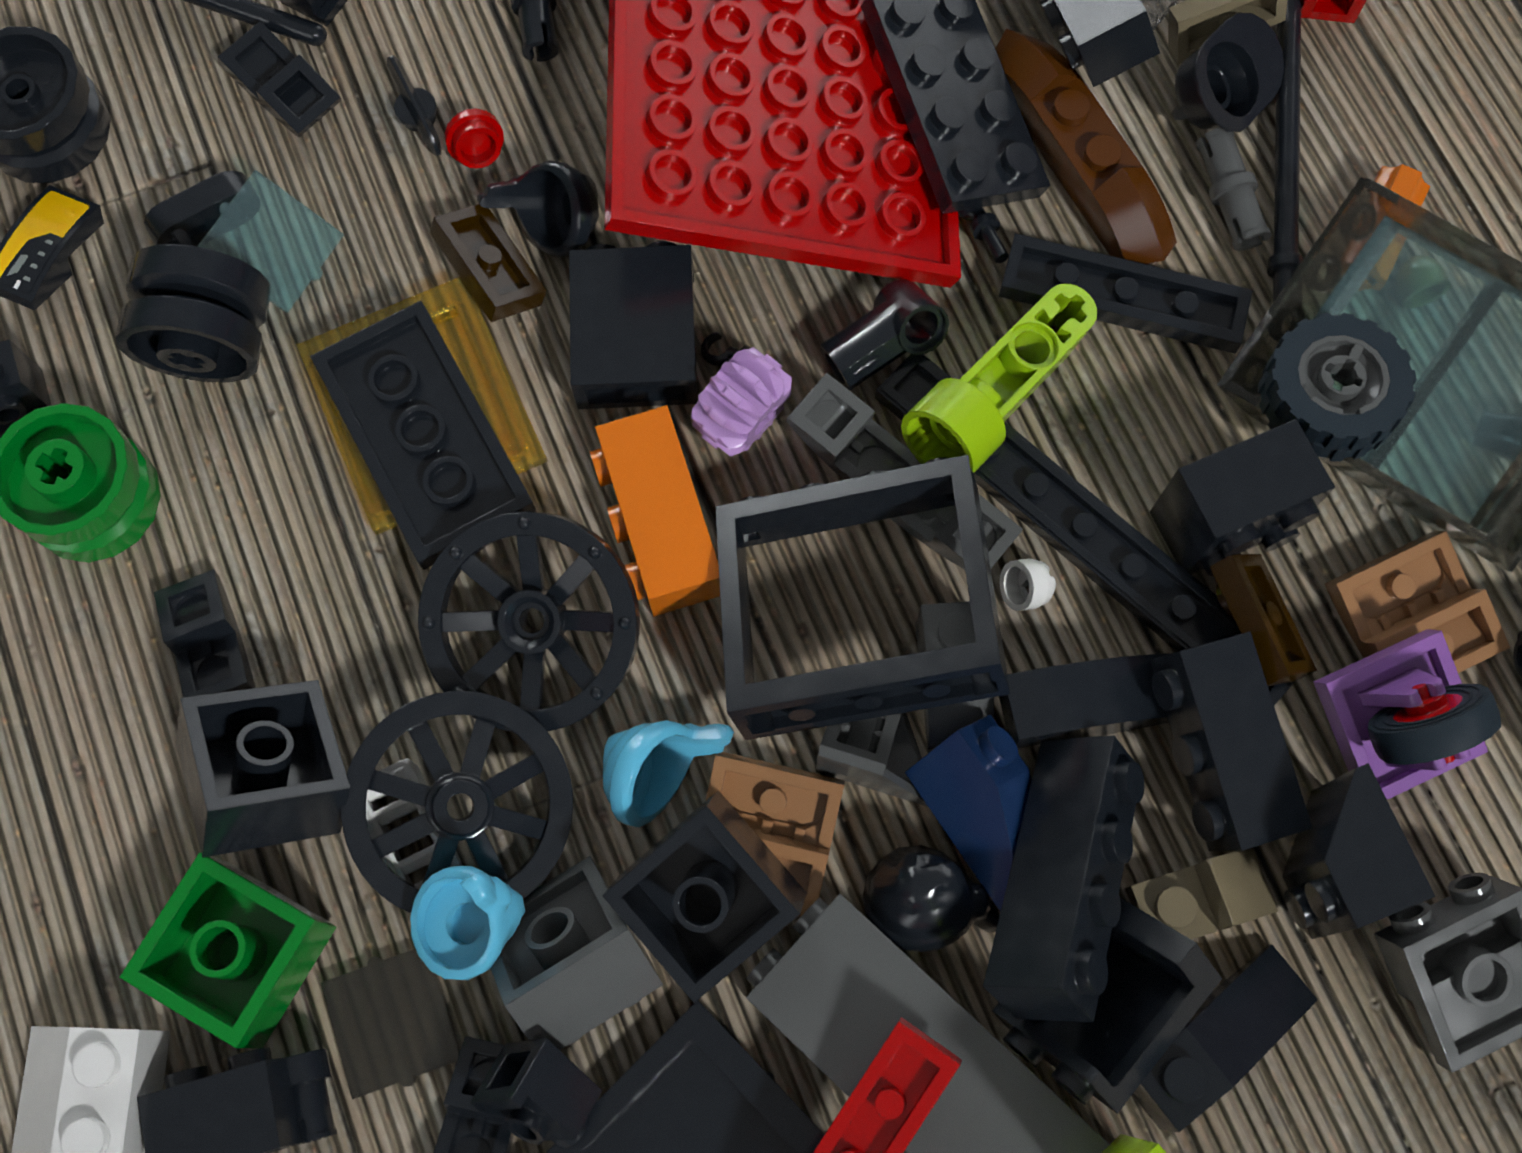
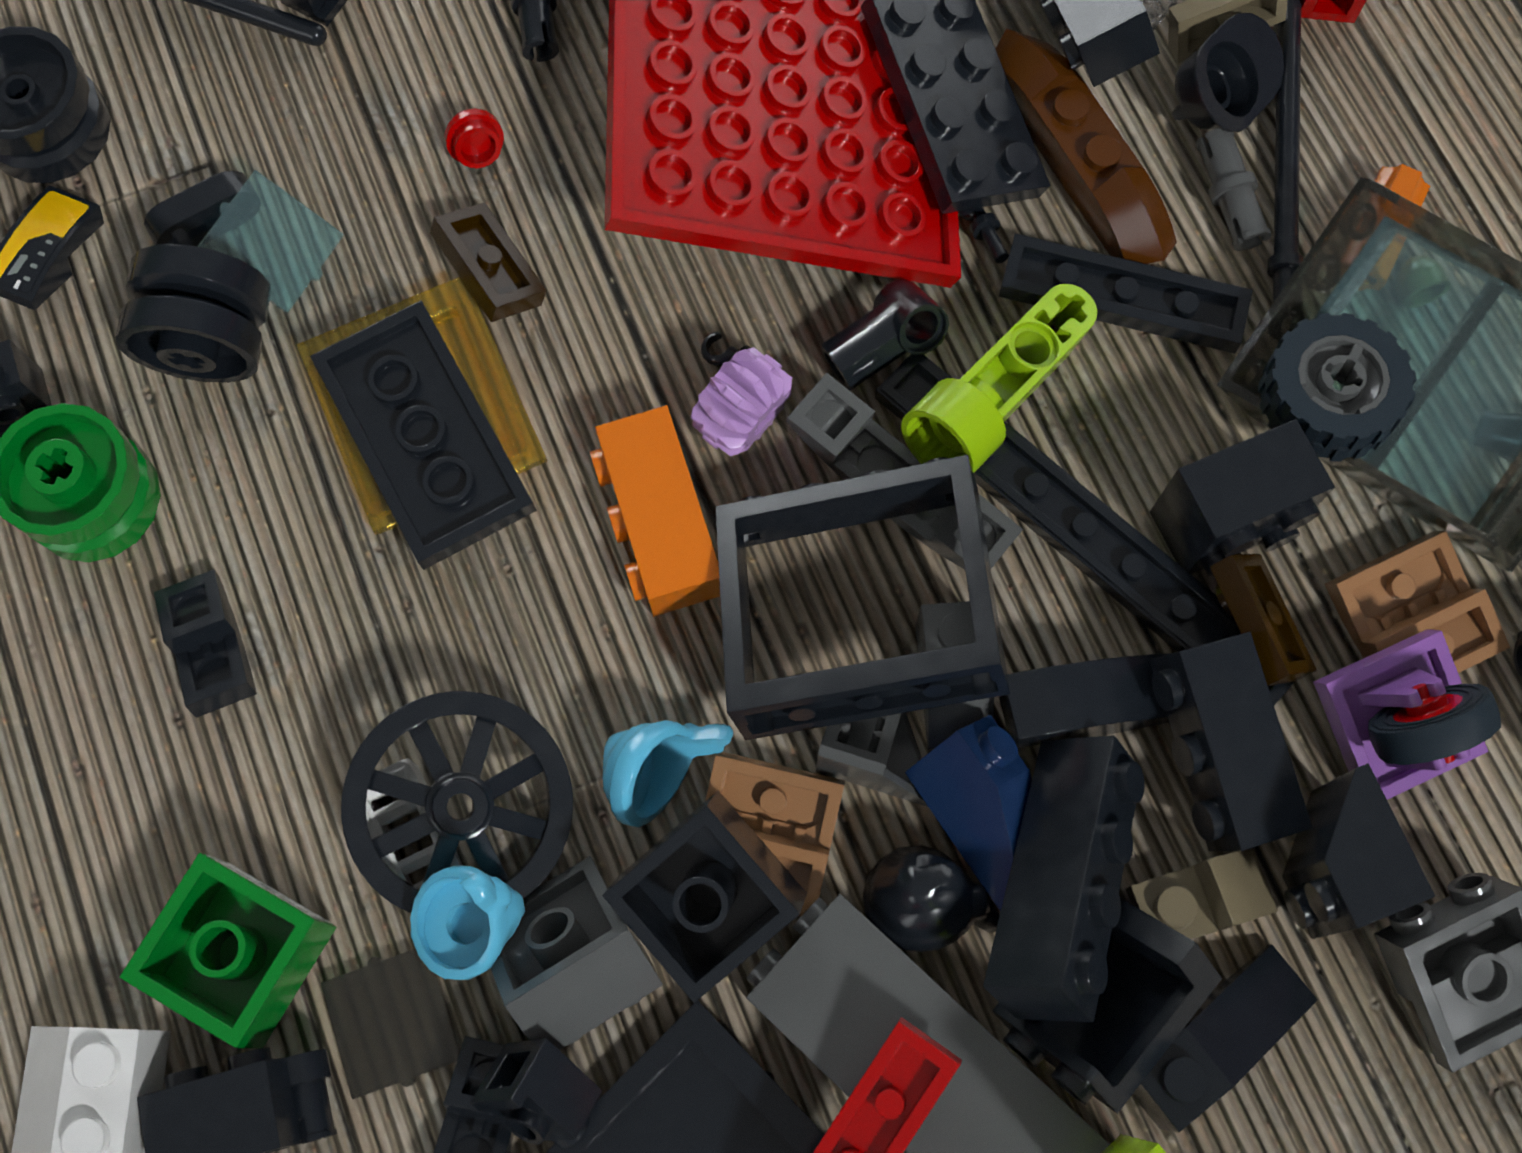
(261, 767): black brick -> none
(279, 79): black slope -> none
(414, 106): black piece -> none
(512, 619): black wheel -> none
(552, 204): black hat -> none
(632, 326): black panel -> none
(1024, 573): white hinge -> none

